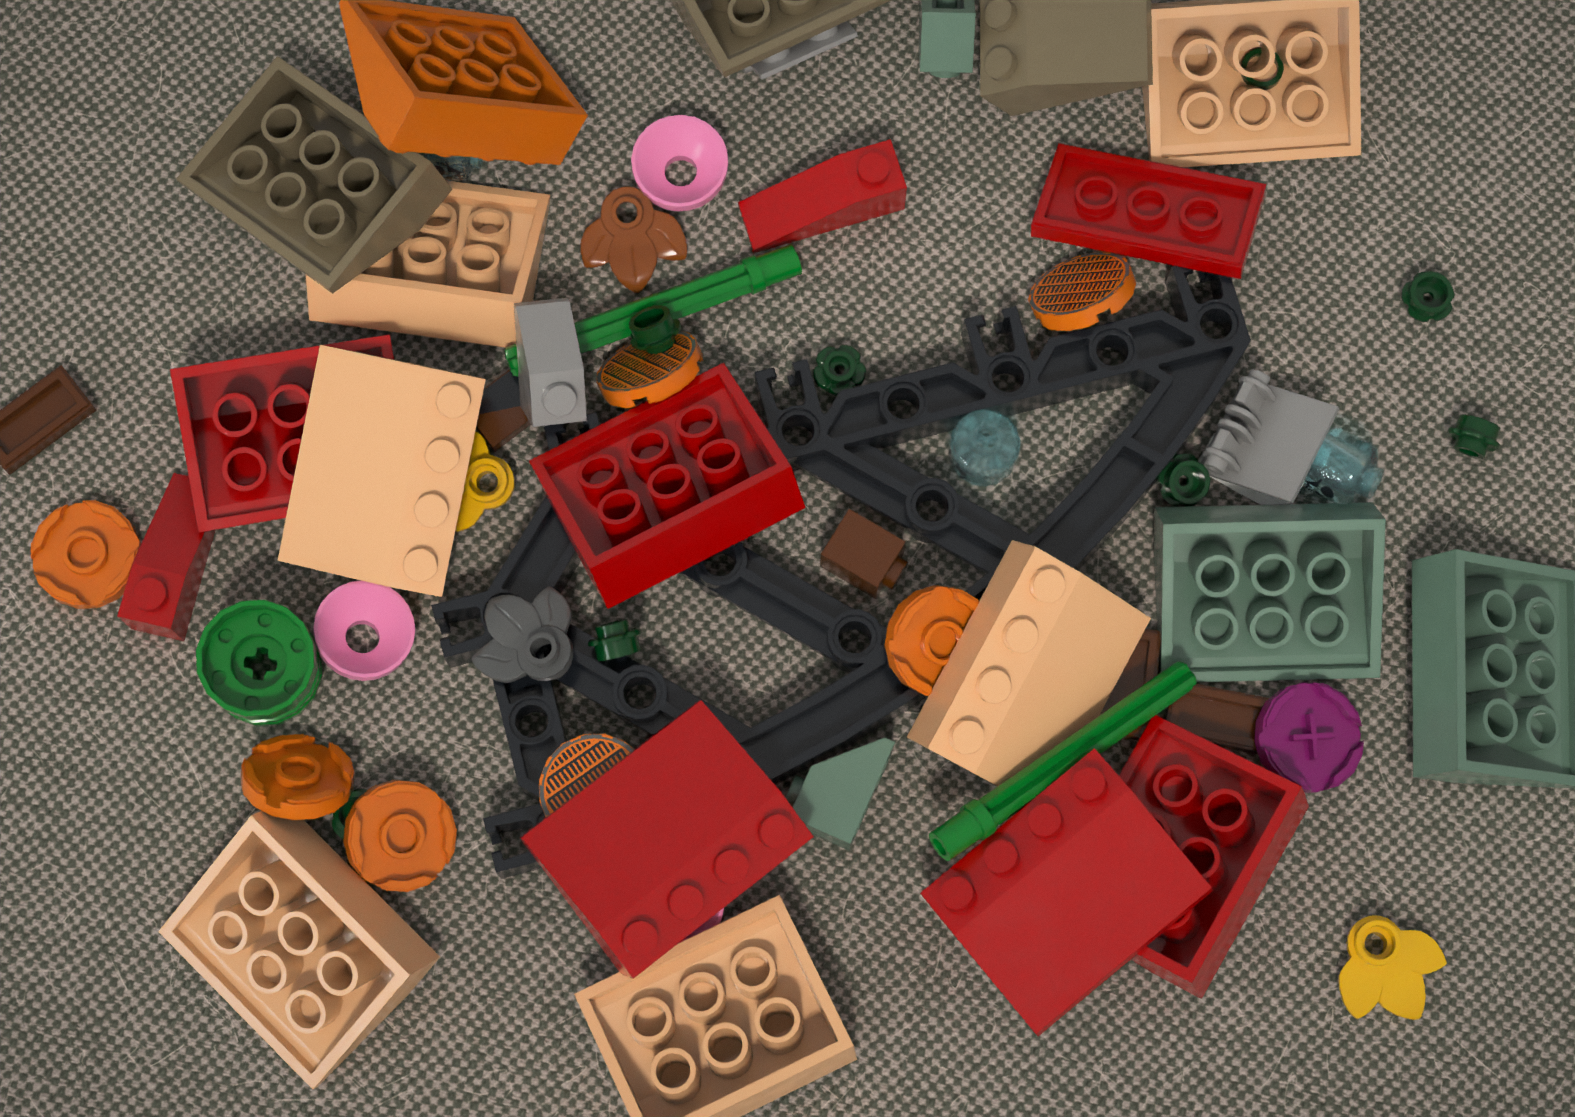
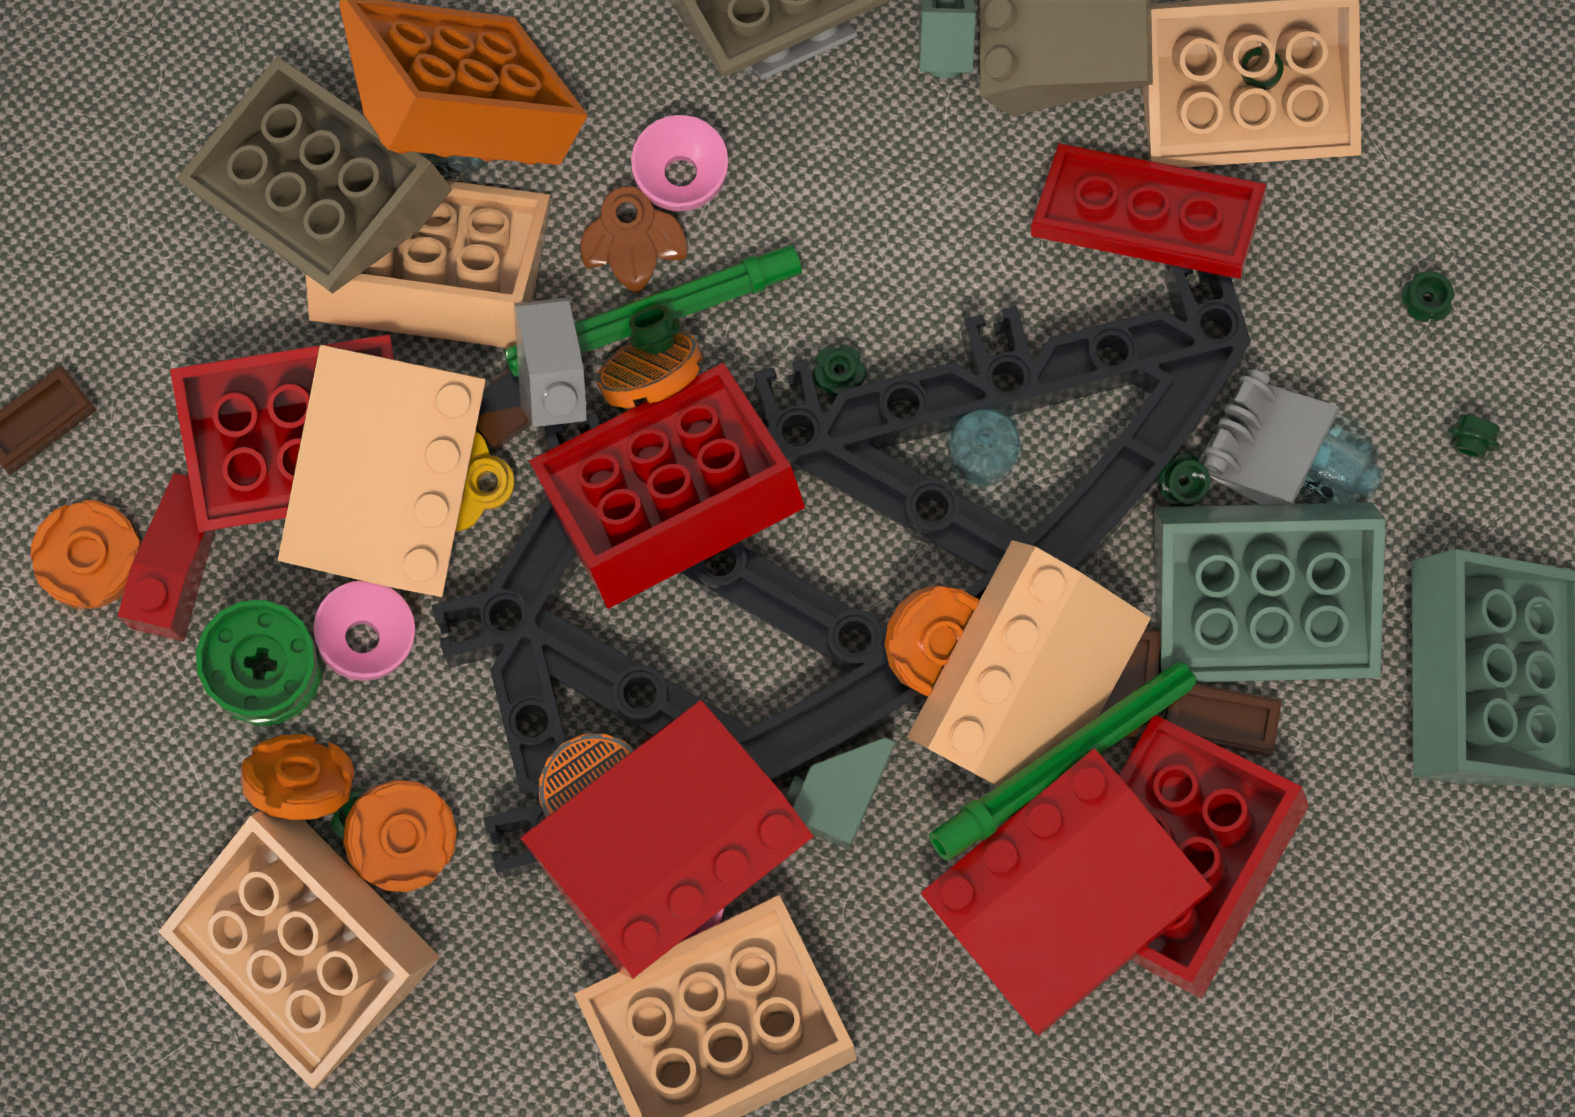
(521, 632): dark grey plate -> none
(615, 640): dark green plate -> none
(826, 197): red slope -> none
(864, 555): reddish brown brick -> none
(1081, 289): orange tile -> none
(1309, 736): magenta tile -> none
(1392, 976): yellow plate -> none

